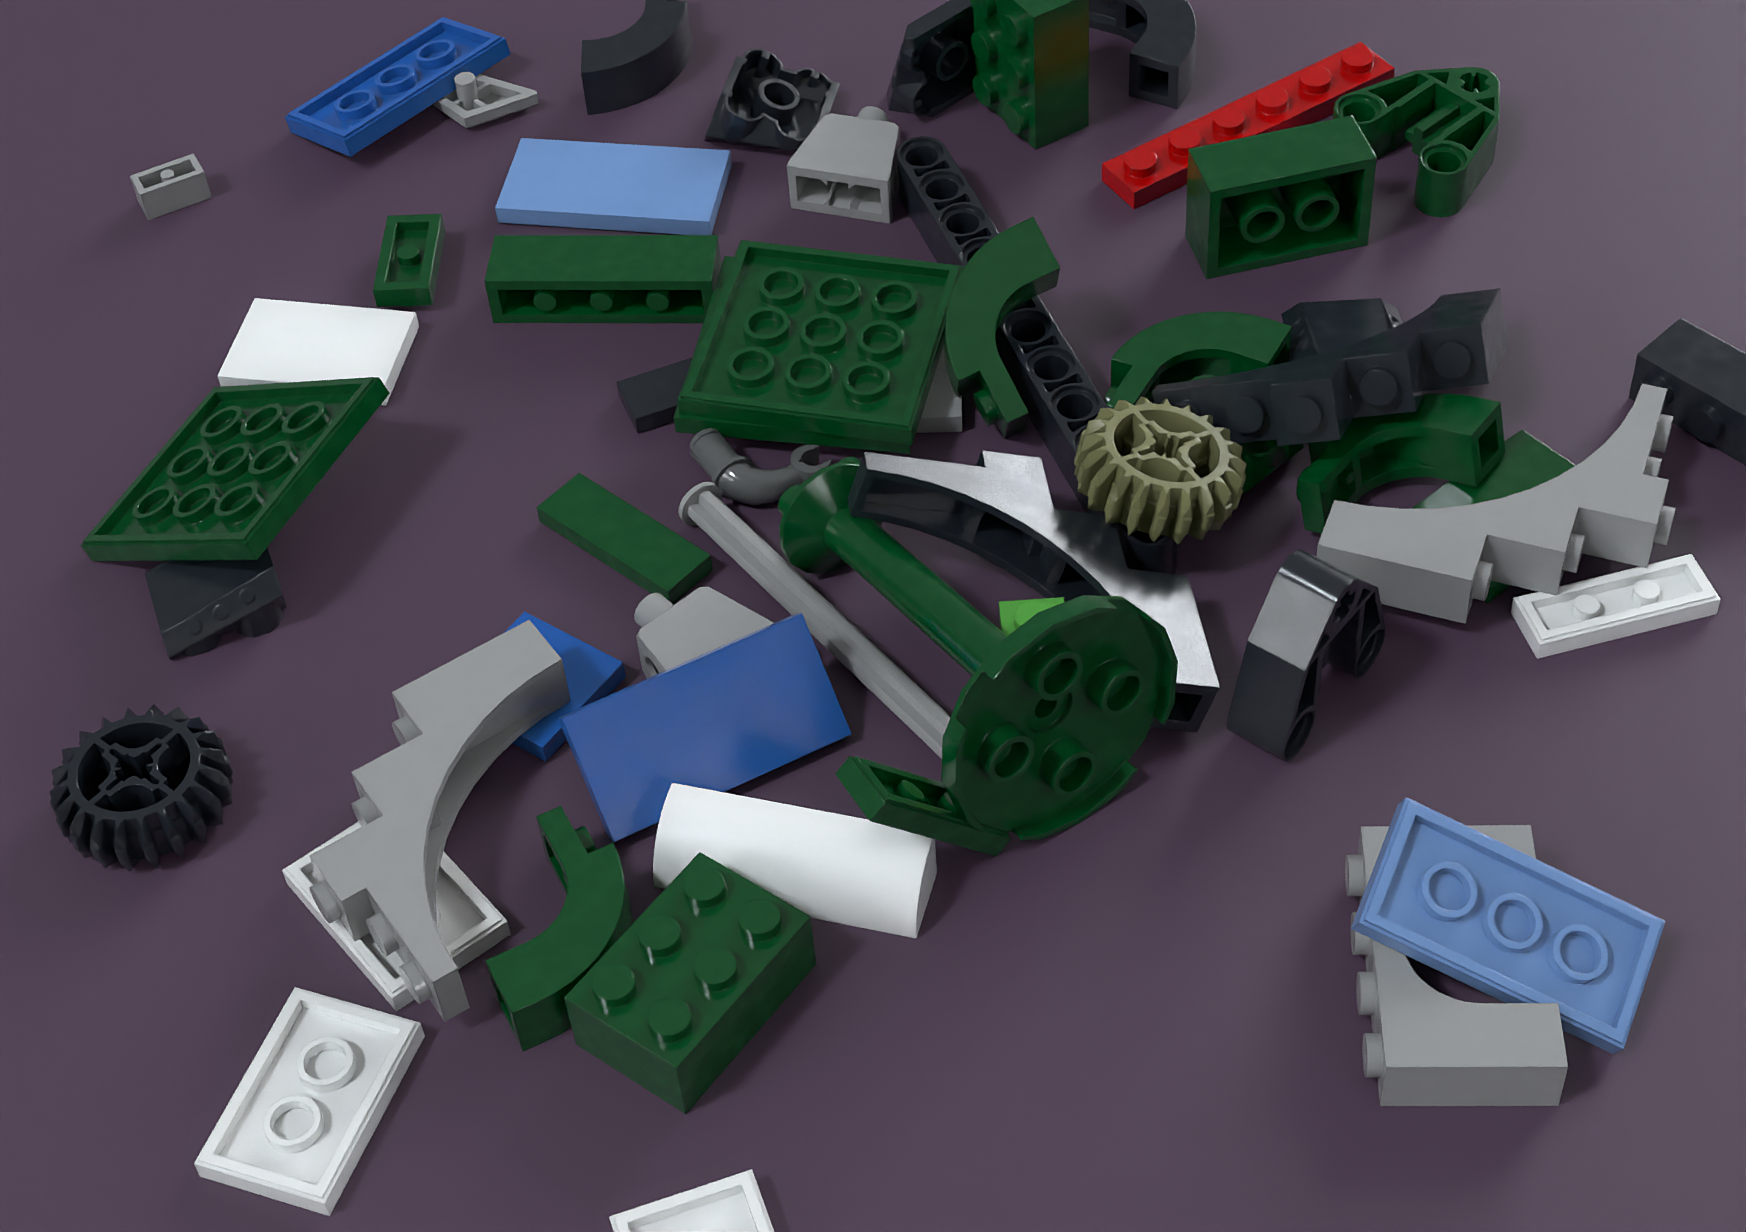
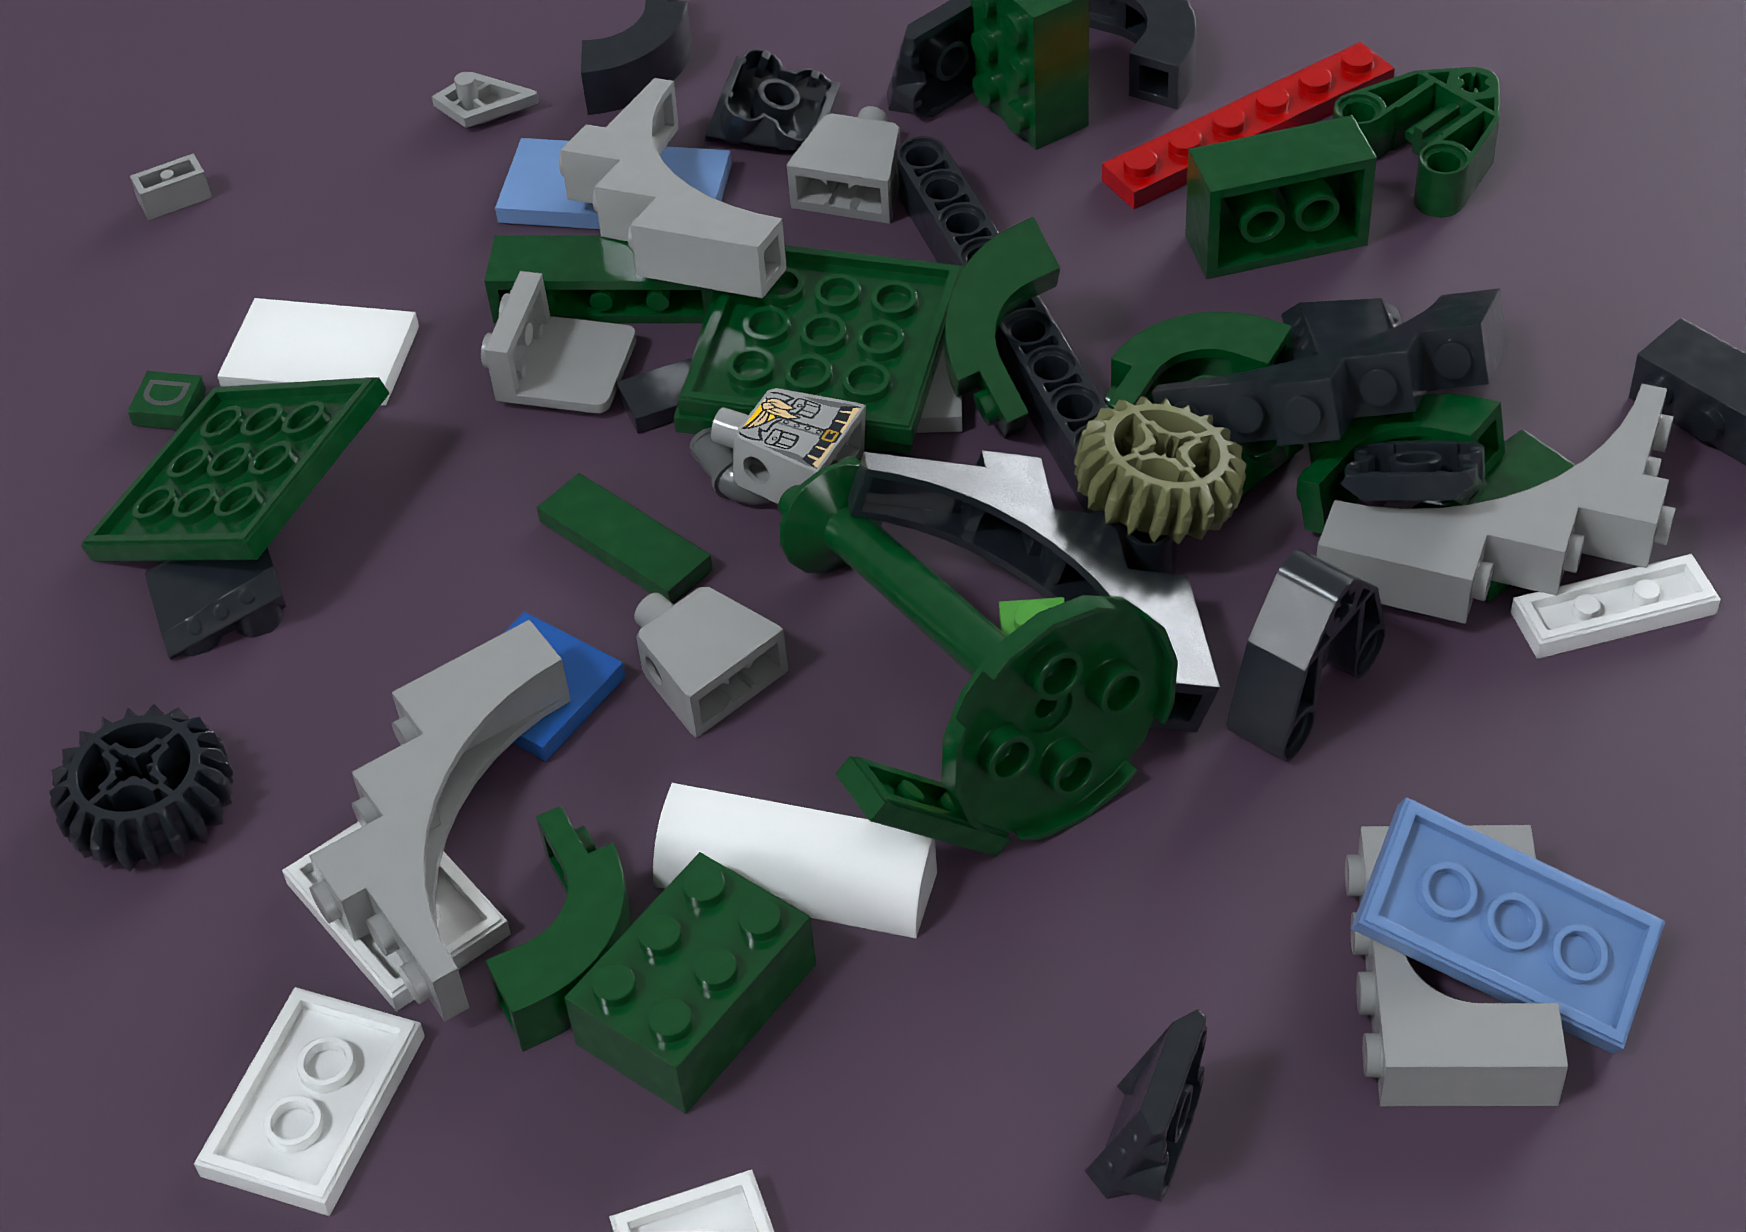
(166, 399): none -> dark green tile
(395, 86): blue tile -> none
(409, 260): dark green plate -> none
(553, 358): none -> light grey bracket
(667, 223): none -> light grey arch
(705, 724): blue tile -> none
(789, 439): none -> light grey torso
(852, 648): light grey axle -> none
(1154, 1114): none -> black slope
(1417, 472): none -> black slope

